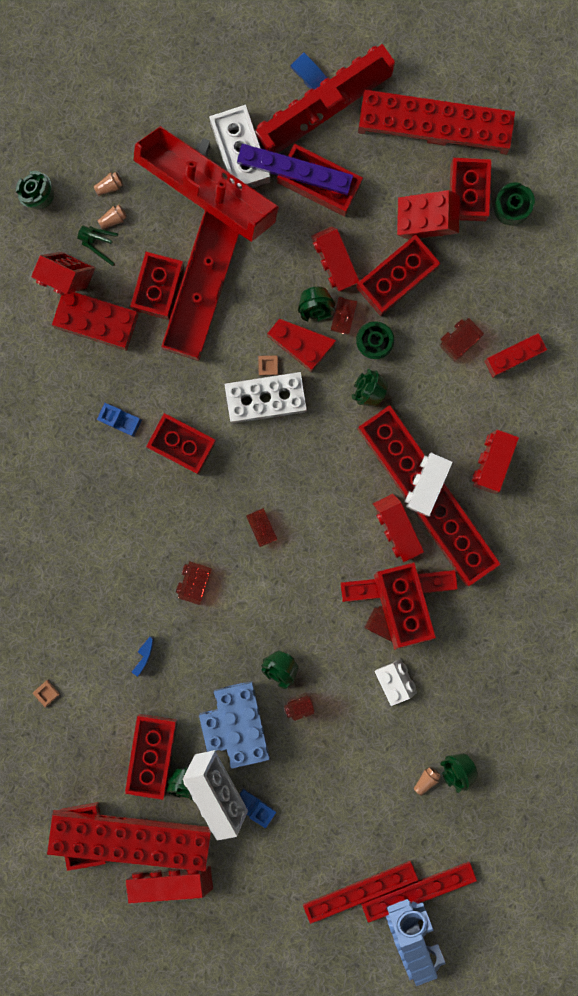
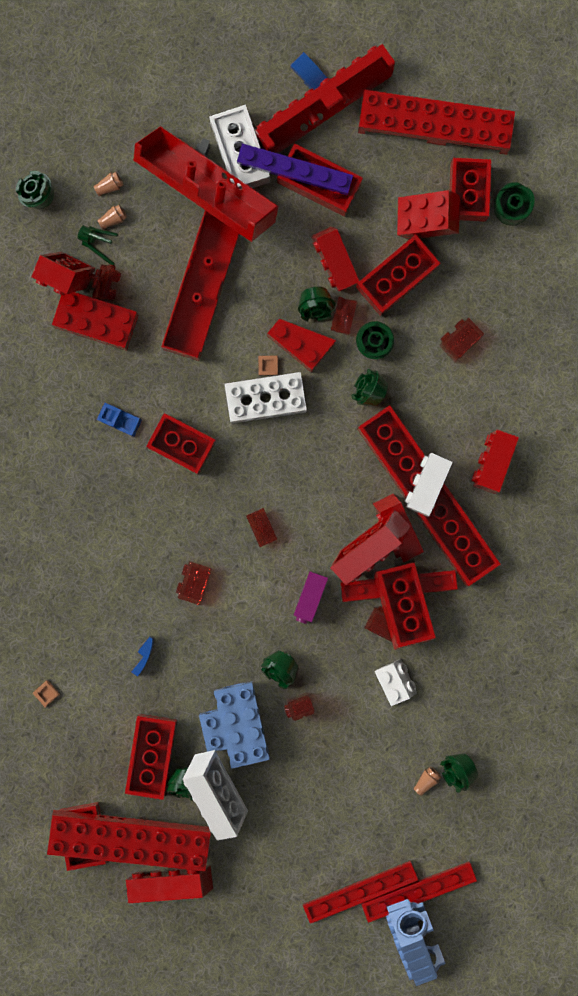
(102, 282): none -> clear red hips
(157, 285): red brick -> none
(257, 809): blue slope -> none
(310, 597): none -> magenta brick
(370, 547): none -> red brick
(515, 355): red arch -> none

